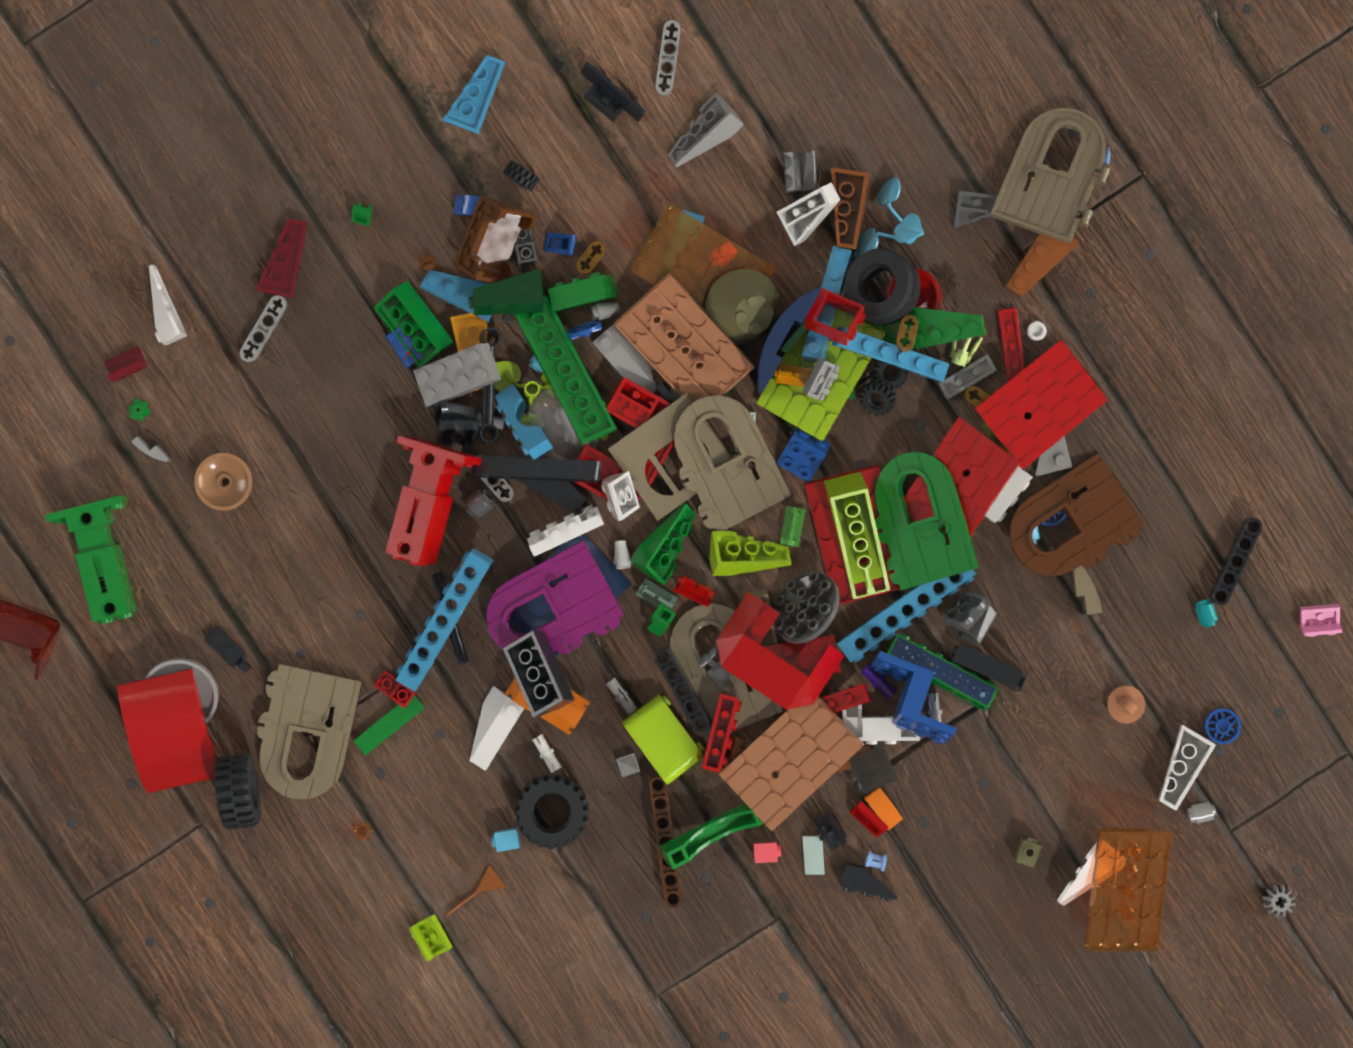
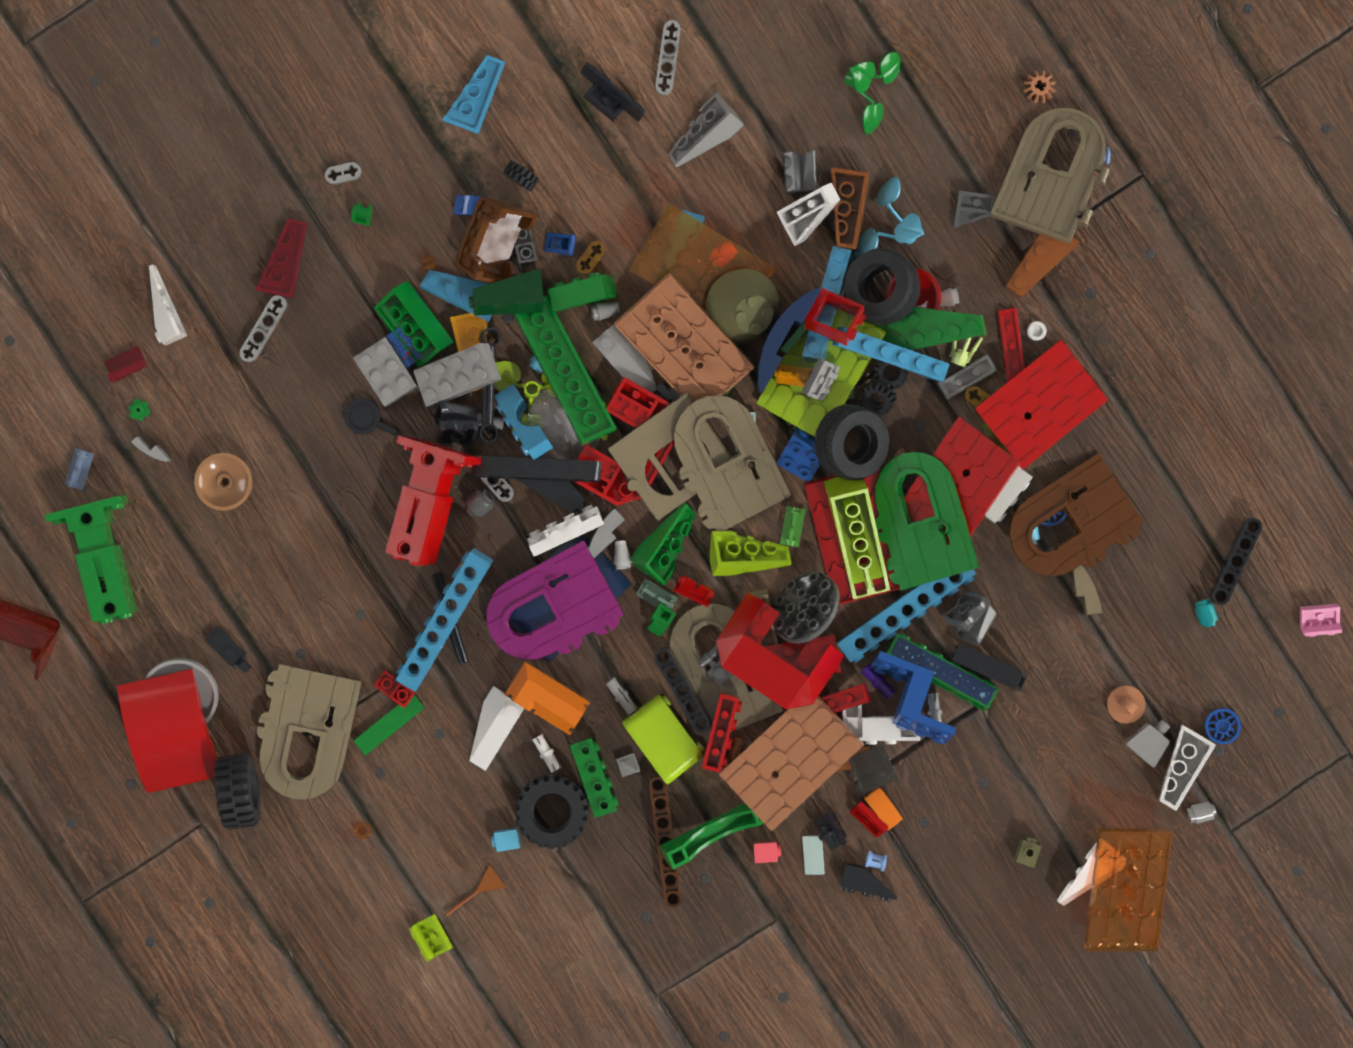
(79, 469): none -> sand blue hinge
(342, 169): none -> light grey beam
(364, 417): none -> black piece
(385, 372): none -> light grey brick
(538, 673): black slope -> none
(584, 329): blue wheel -> none
(593, 777): none -> green brick
(602, 536): none -> light grey slope
(620, 495): white slope -> none
(860, 78): none -> green plant
(872, 446): none -> black tyre
(903, 332): pearl gold beam -> none
(949, 297): none -> white cone
(1036, 93): none -> nougat gear
(1054, 459): light grey wing -> none
(1149, 742): none -> light grey torso
(1284, 904): light grey gear -> none

